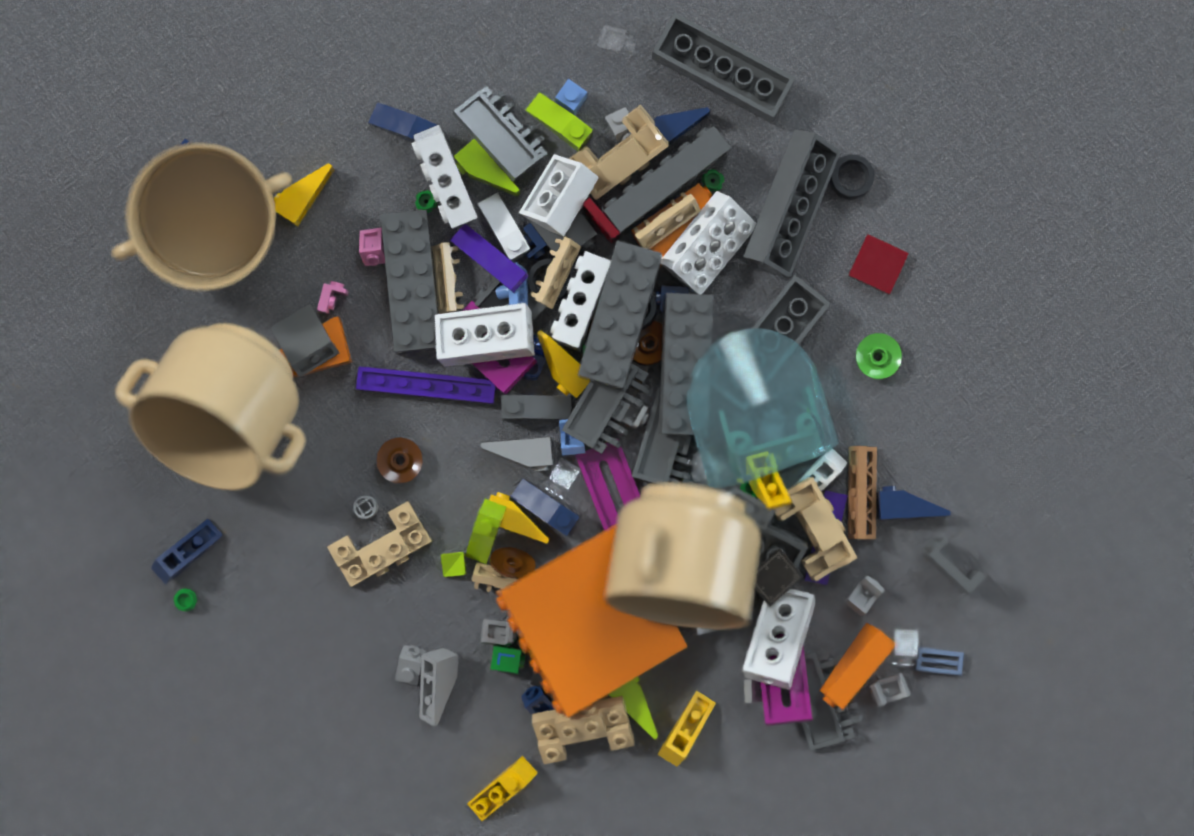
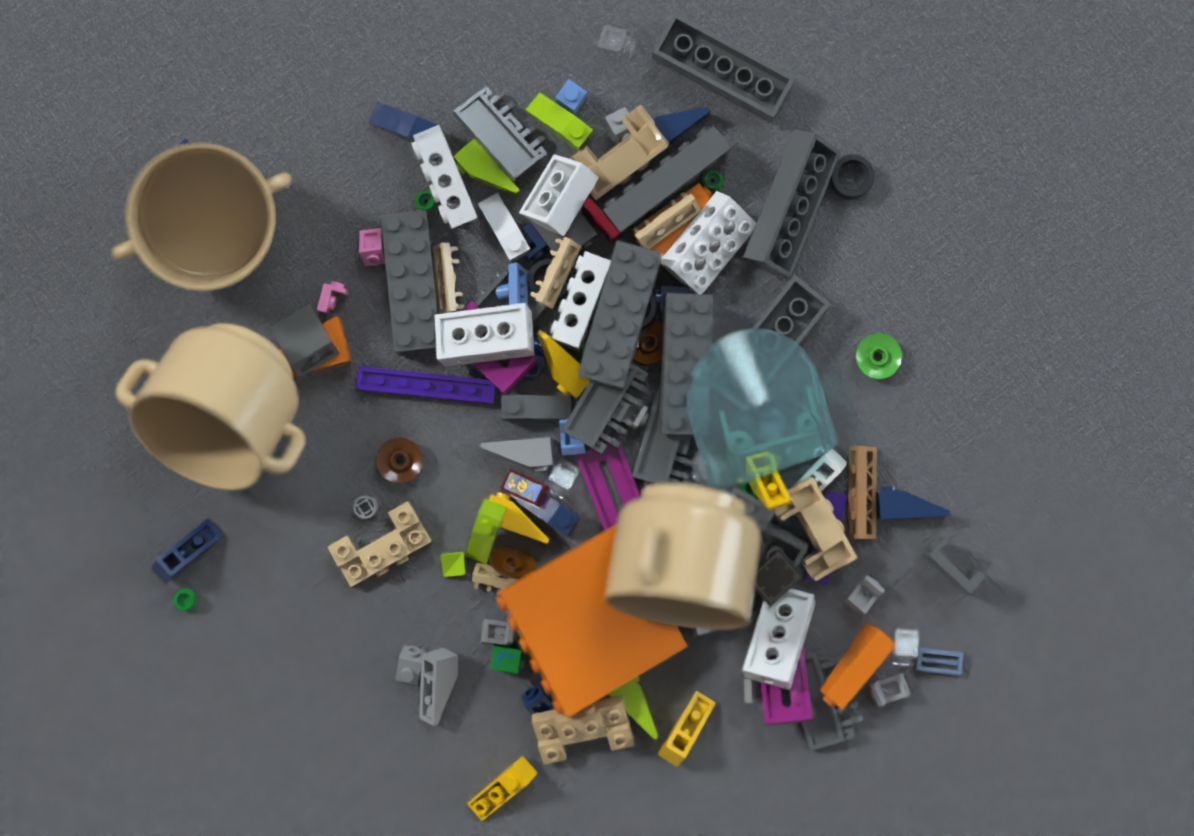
(299, 197): yellow slope -> none
(489, 258): dark purple tile -> none
(524, 488): none -> tile
(878, 264): dark red tile -> none

